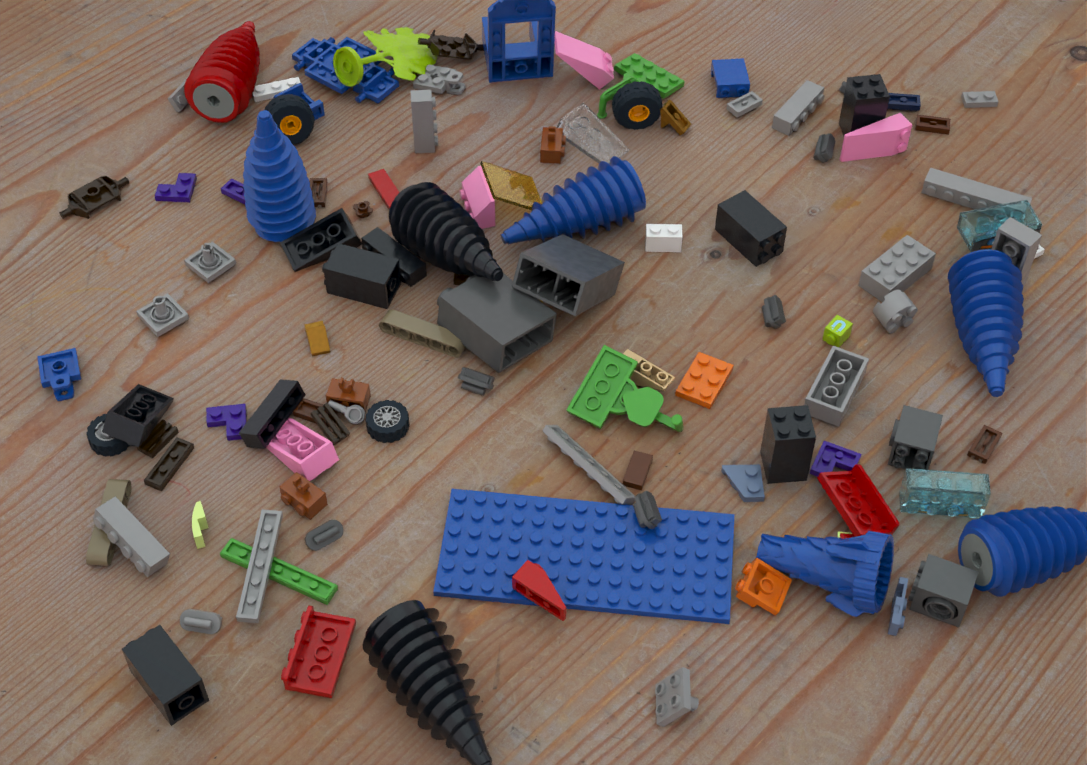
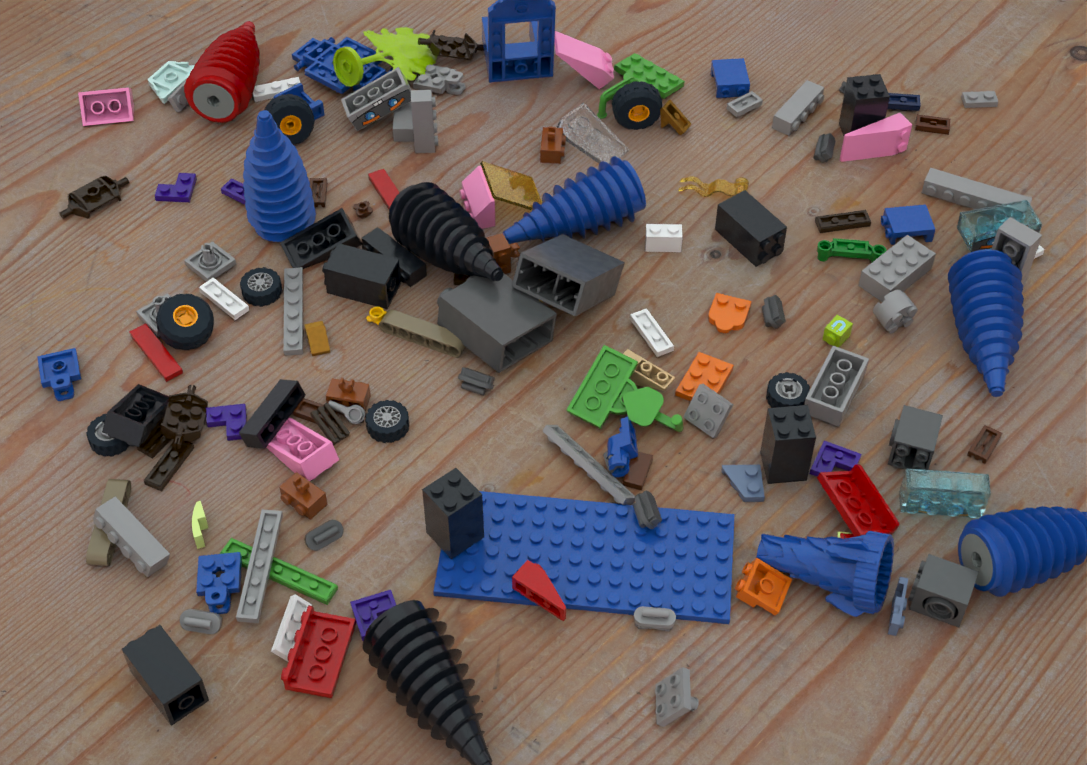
(106, 106): none -> bright pink slope
(156, 352): none -> red tile
(169, 78): none -> light aqua wing
(184, 407): none -> dark brown plate
(185, 321): none -> black wheel
(215, 588): none -> blue plate
(224, 298): none -> white plate
(261, 286): none -> black wheel
(290, 624): none -> white plate
(293, 311): none -> light grey plate
(369, 608): none -> dark purple plate
(376, 315): none -> yellow plate
(377, 99): none -> light grey brick
(403, 124): none -> light grey brick
(453, 513): none -> black brick
(503, 251): none -> dark orange brick
(621, 449): none -> blue plate
(651, 332): none -> white plate
(654, 618): none -> light grey piece
(708, 410): none -> light grey plate
(718, 185): none -> clear yellow flag
(728, 312): none -> orange plate
(787, 390): none -> black wheel
(842, 221): none -> dark brown tile
(849, 248): none -> green plate
(908, 221): none -> blue panel

